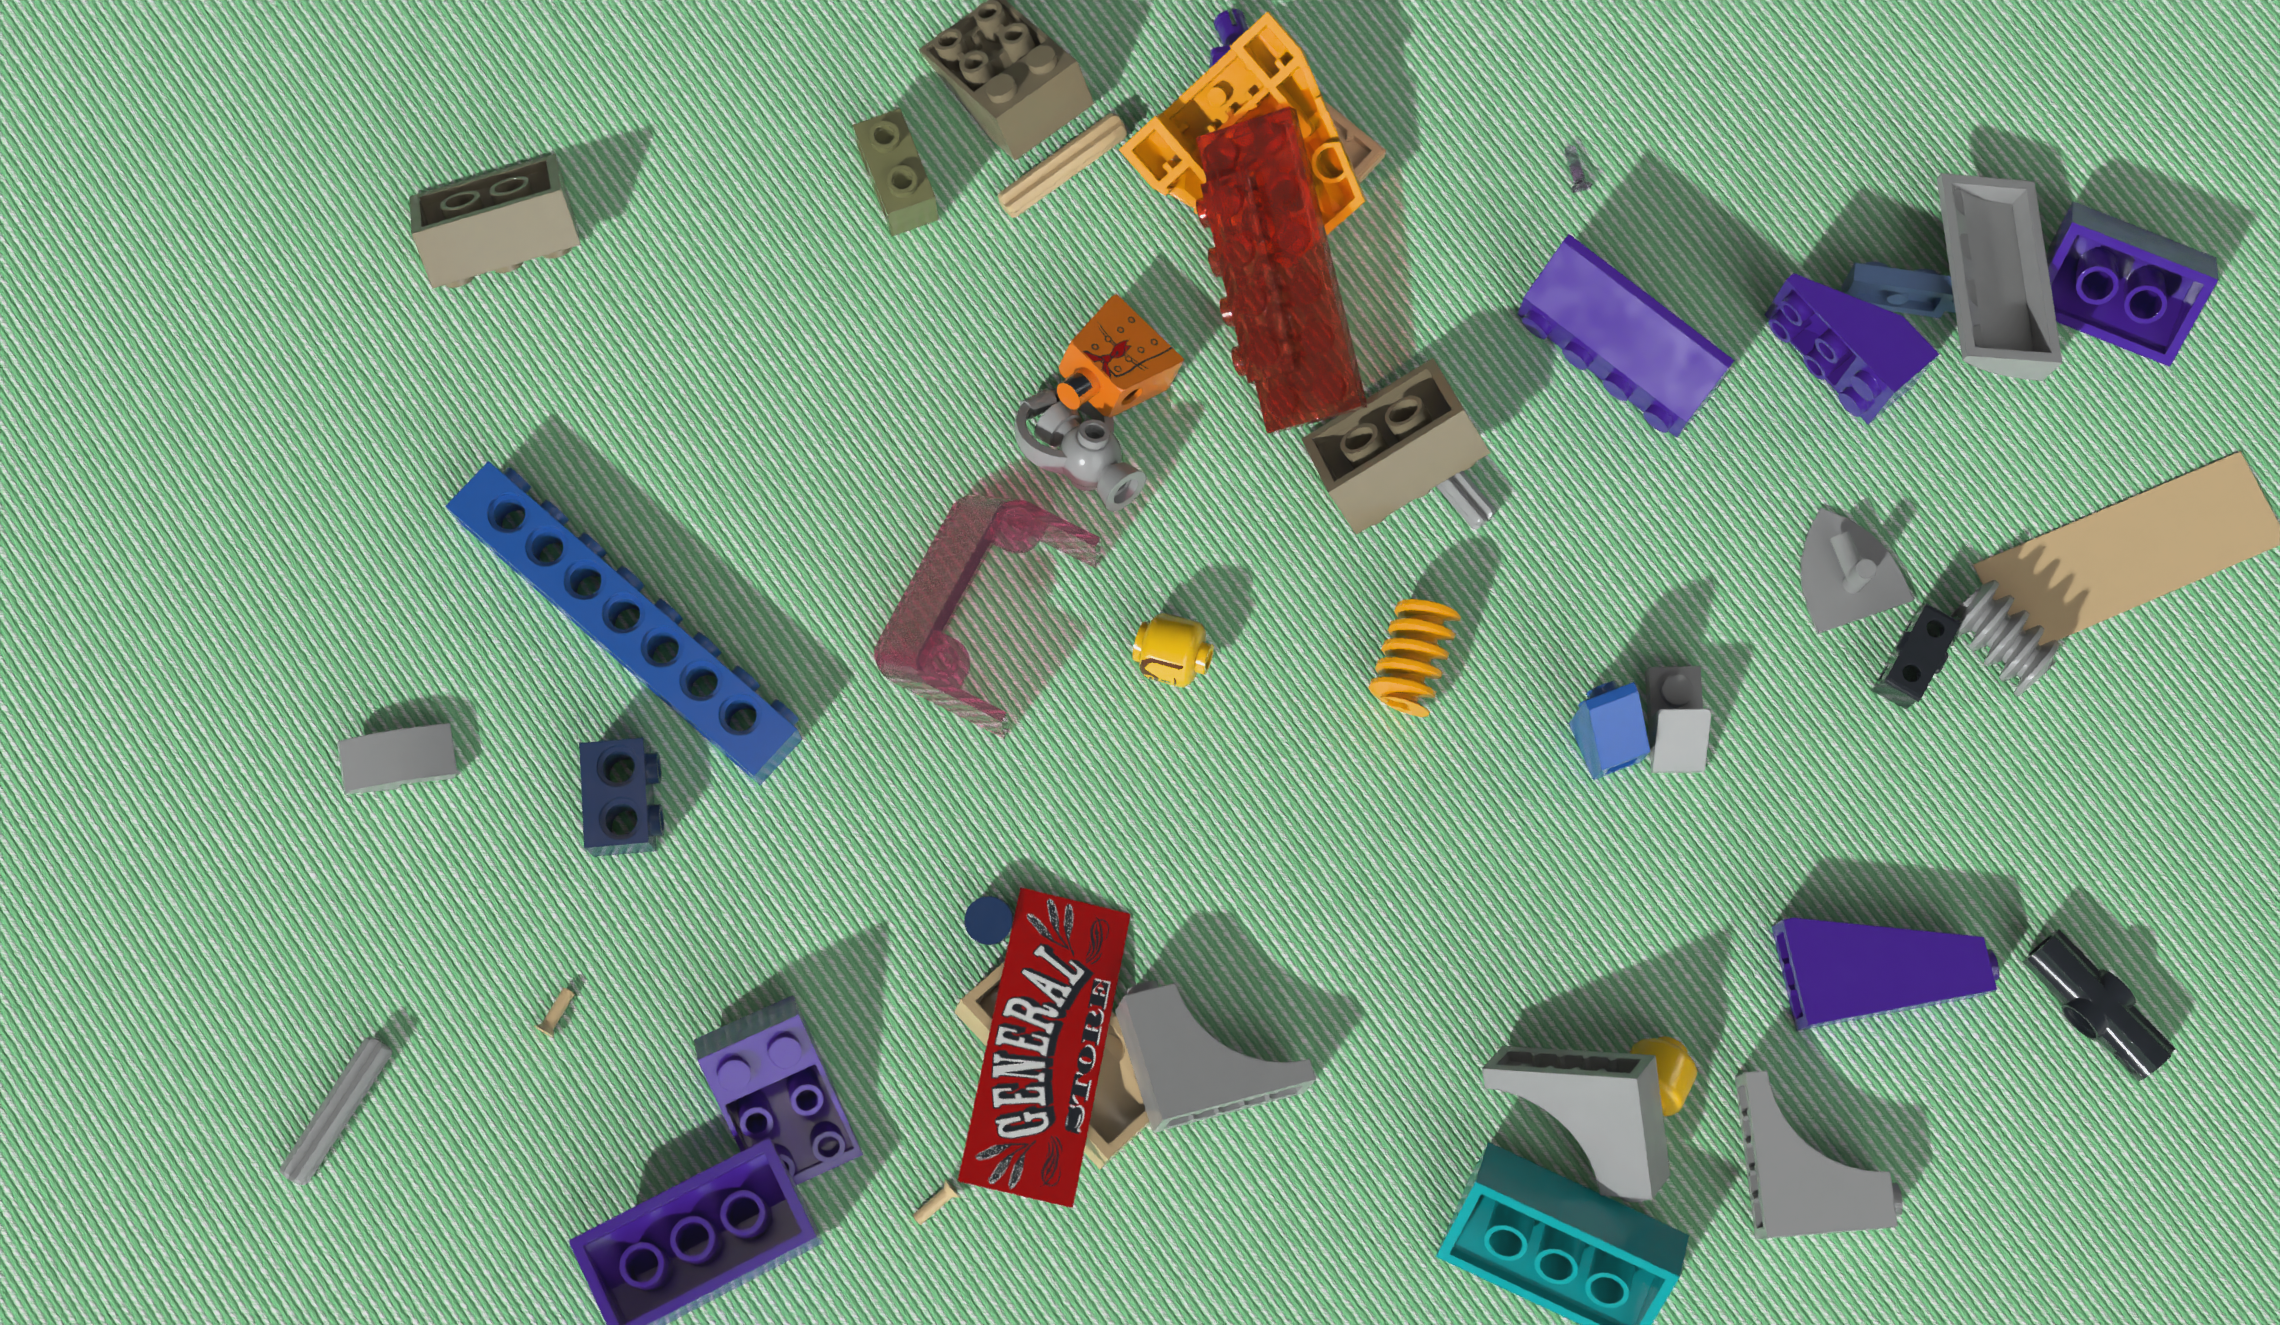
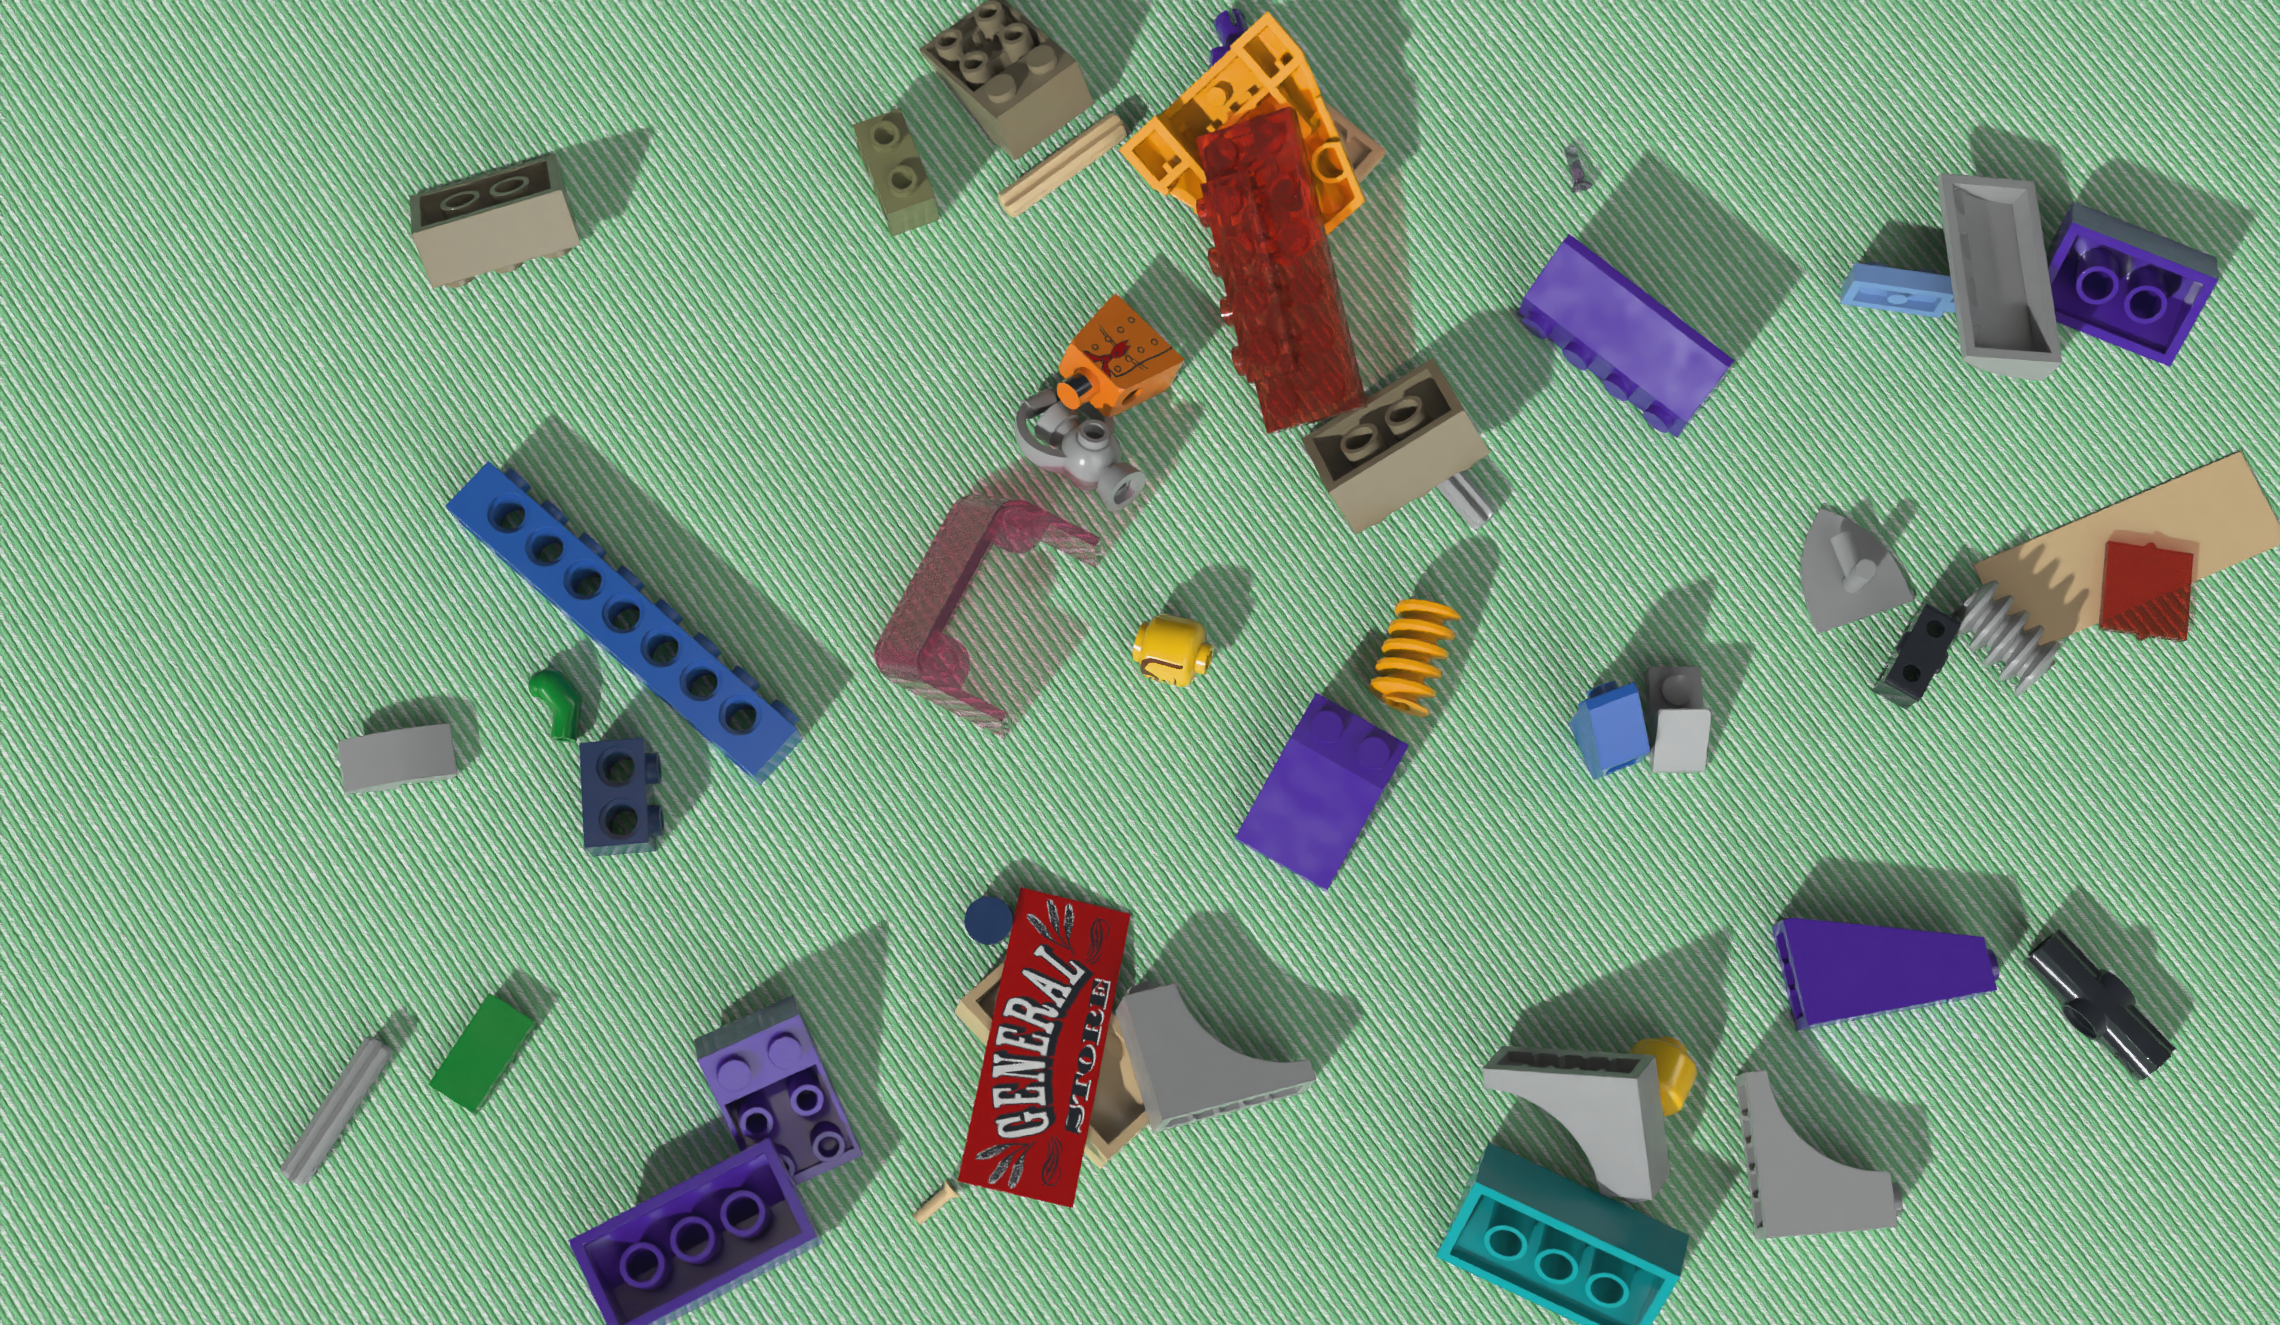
(482, 1053): none -> green tile
(555, 1012): tan piece -> none
(563, 698): none -> green arm
(1321, 791): none -> dark purple slope
(1851, 344): dark purple slope -> none
(2146, 591): none -> clear red piece

